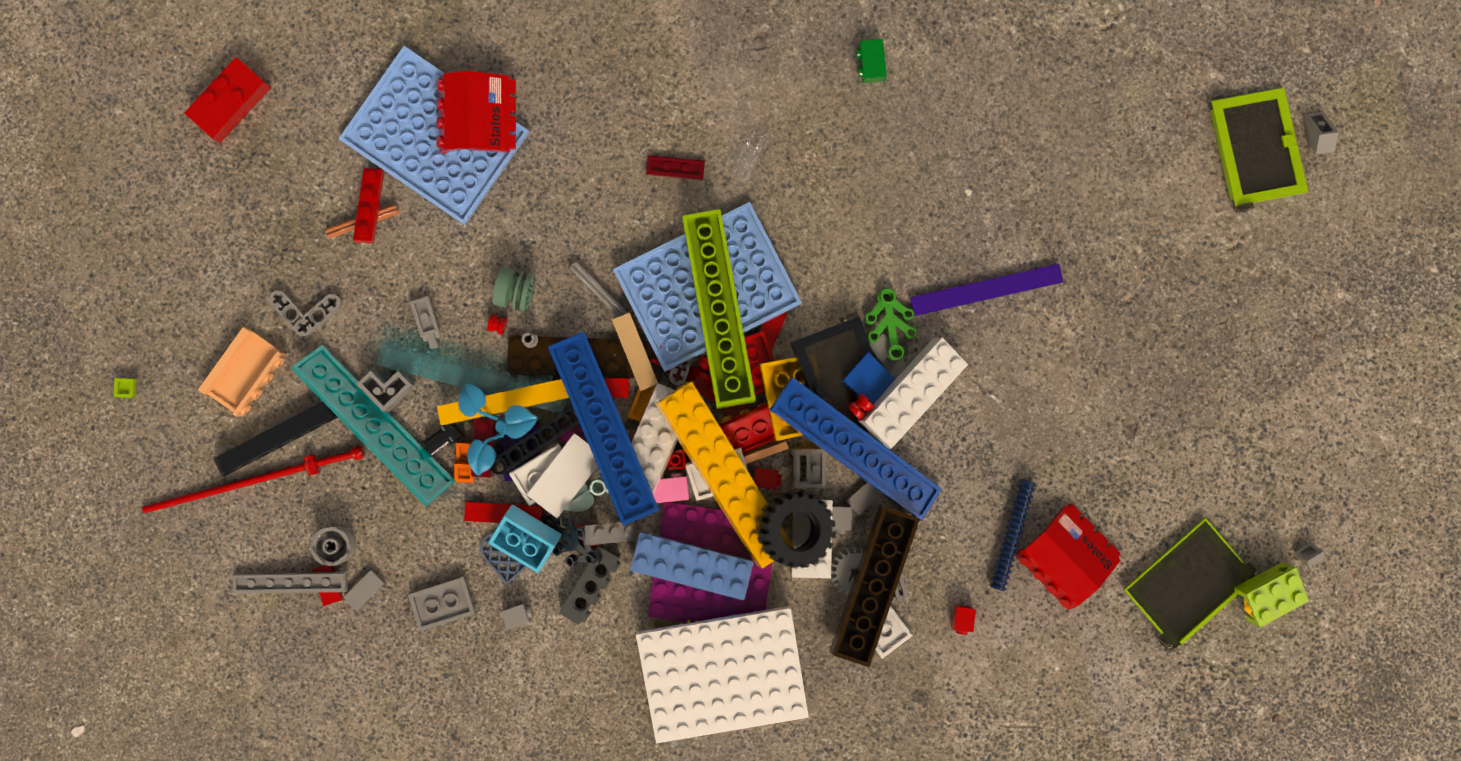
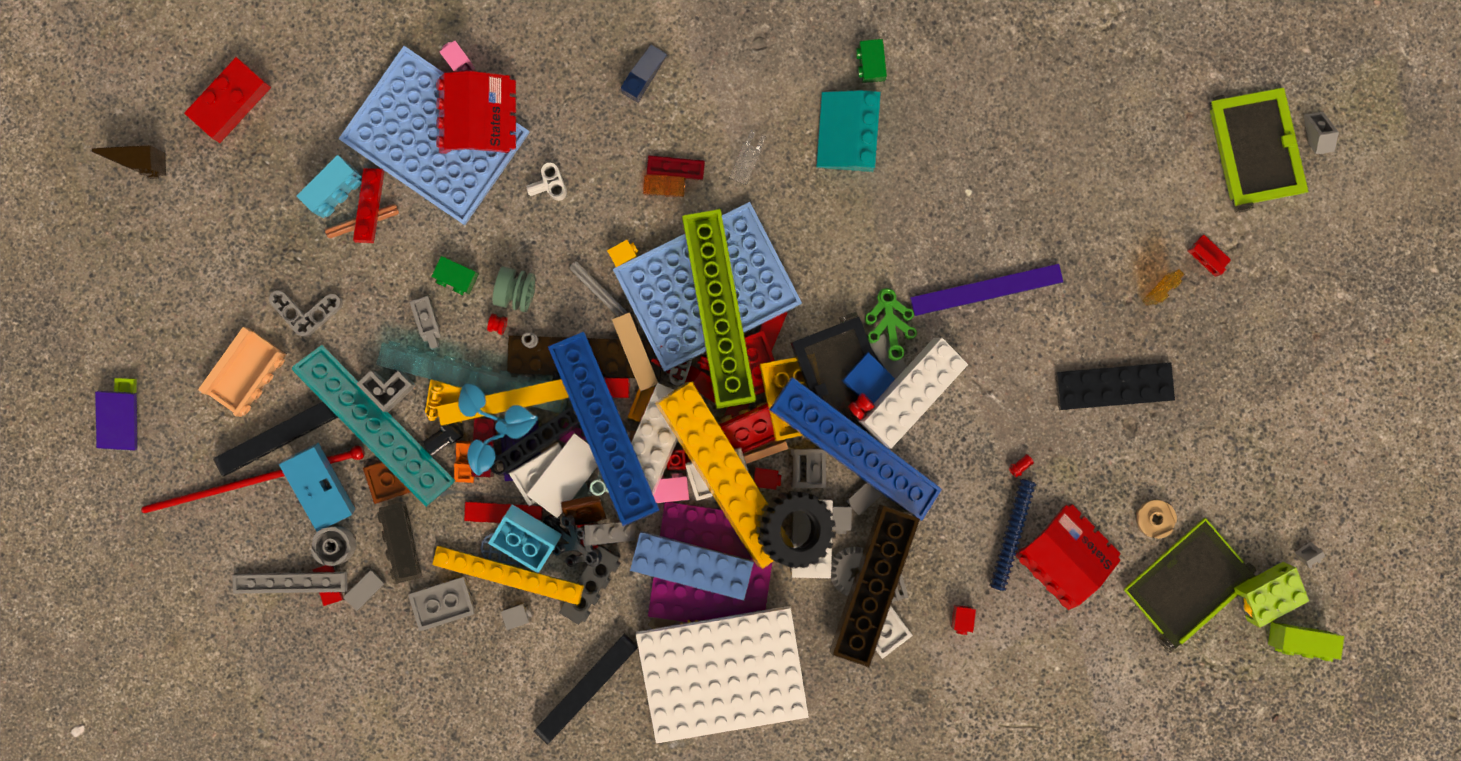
(116, 420): none -> dark purple tile
(142, 159): none -> dark brown slope
(317, 487): none -> dark azure brick
(330, 187): none -> medium azure brick
(383, 483): none -> dark orange tile
(400, 542): none -> clear smoke brick
(440, 394): none -> yellow hinge
(454, 275): none -> green brick
(456, 57): none -> bright pink brick
(508, 575): none -> yellow plate
(548, 183): none -> white beam
(585, 509): none -> reddish brown tile
(585, 689): none -> black beam
(622, 253): none -> yellow brick
(643, 73): none -> slope
(664, 186): none -> clear orange slope
(848, 130): none -> teal slope
(1021, 465): none -> red pin
(1115, 386): none -> black plate
(1160, 291): none -> clear yellow plate
(1166, 523): none -> tan plate
(1209, 256): none -> red panel
(1306, 641): none -> lime brick

